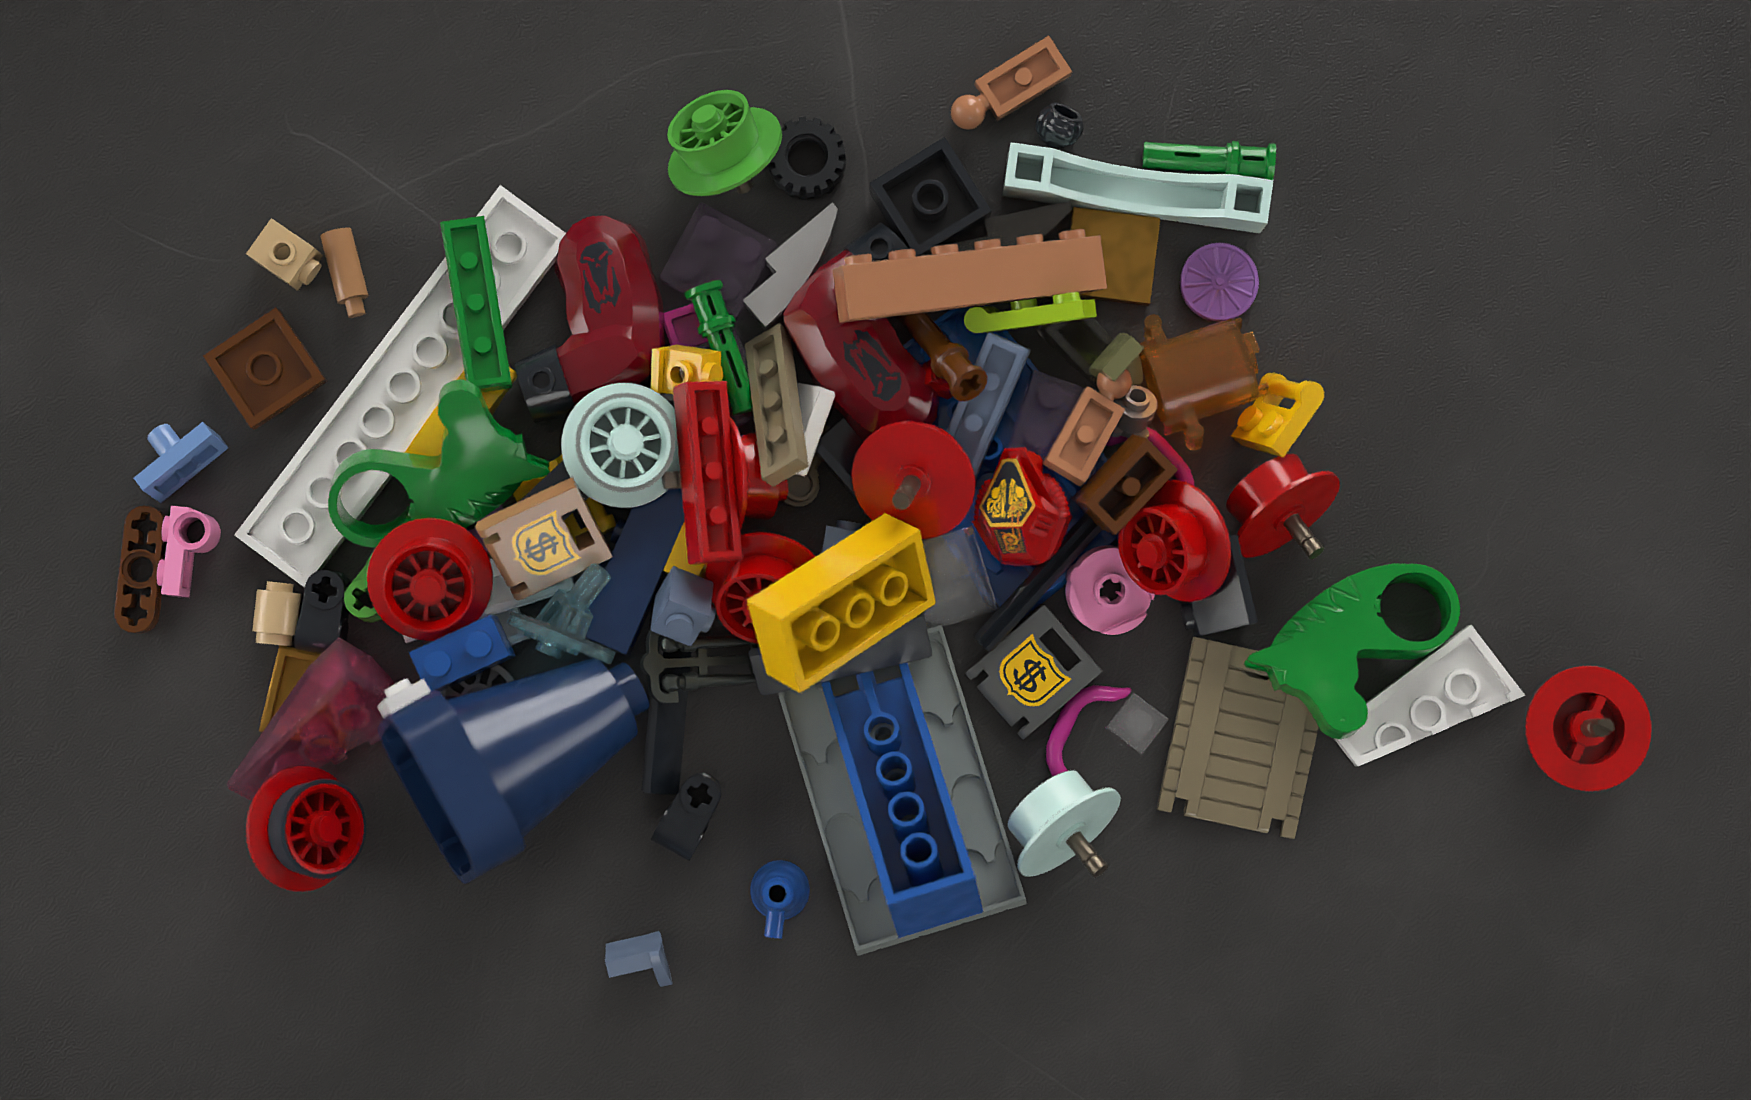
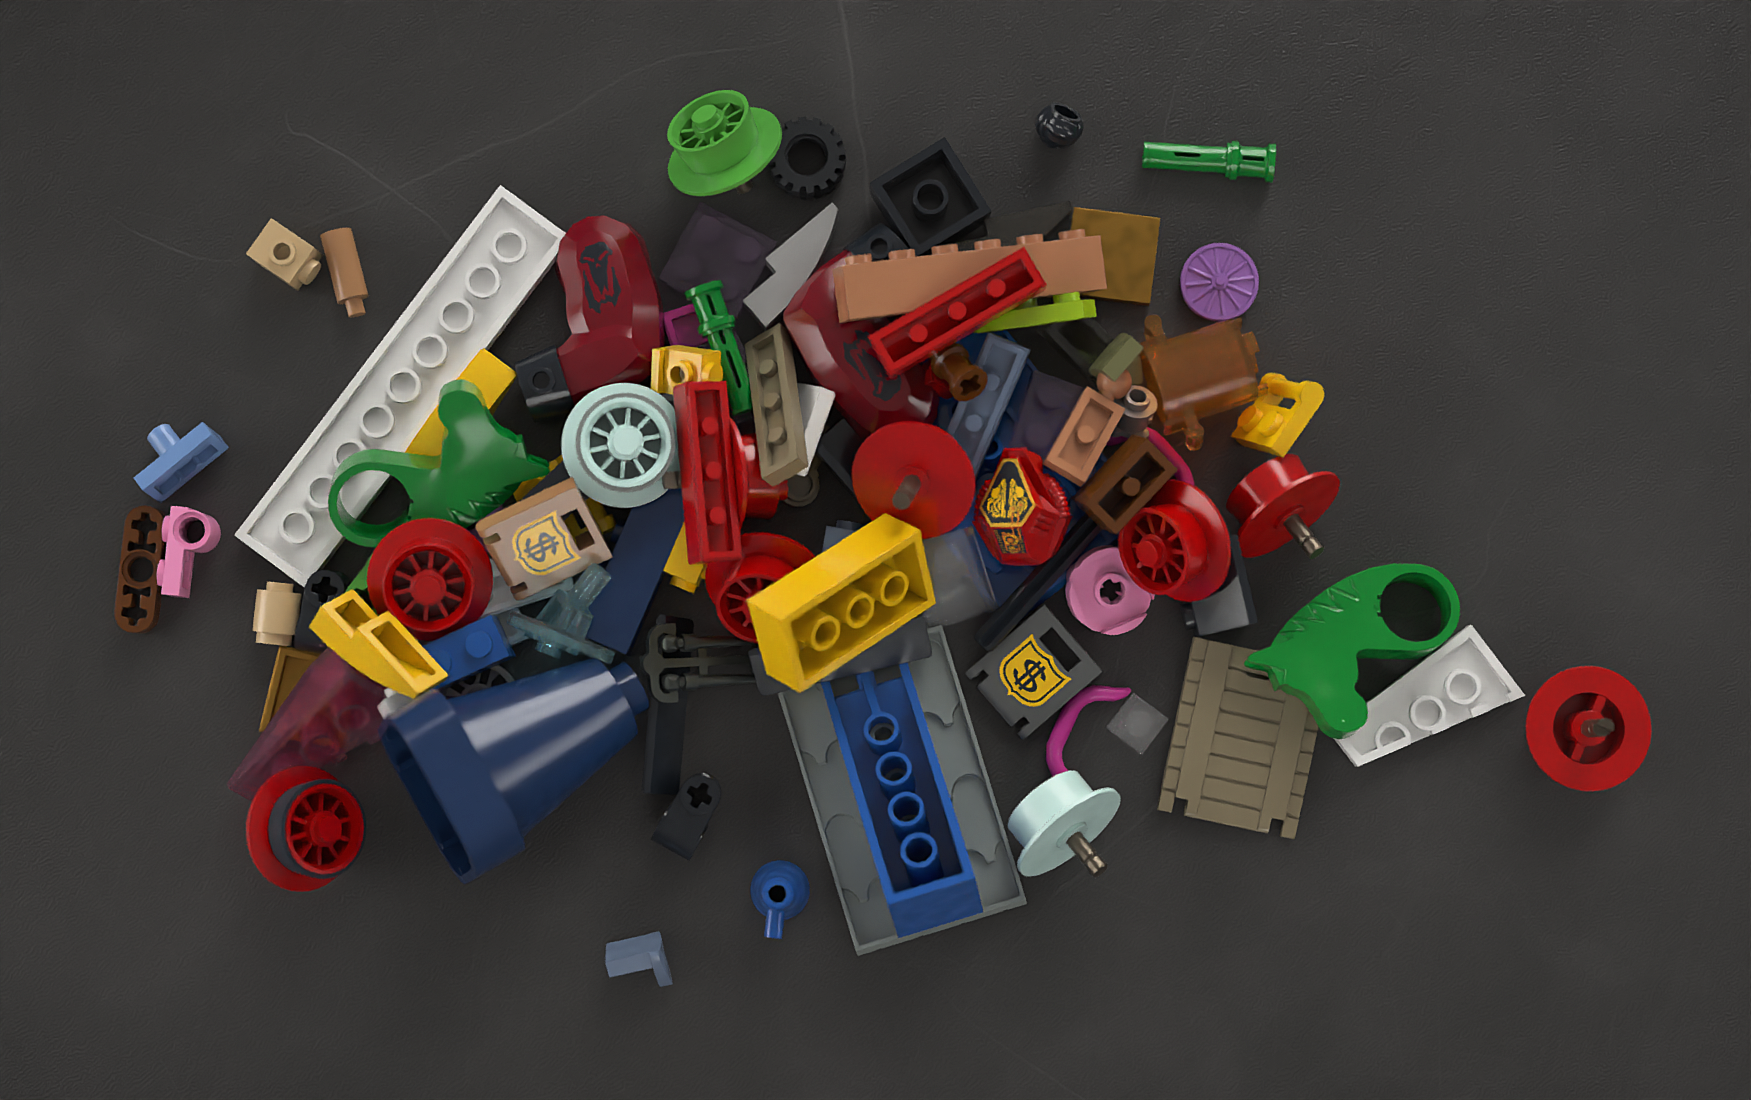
(265, 368): reddish brown plate -> none
(376, 645): none -> yellow slope
(476, 303): green tile -> none
(683, 606): sand blue brick -> none
(957, 312): none -> red slope
(1012, 84): nougat plate -> none
(1198, 199): light aqua arch -> none

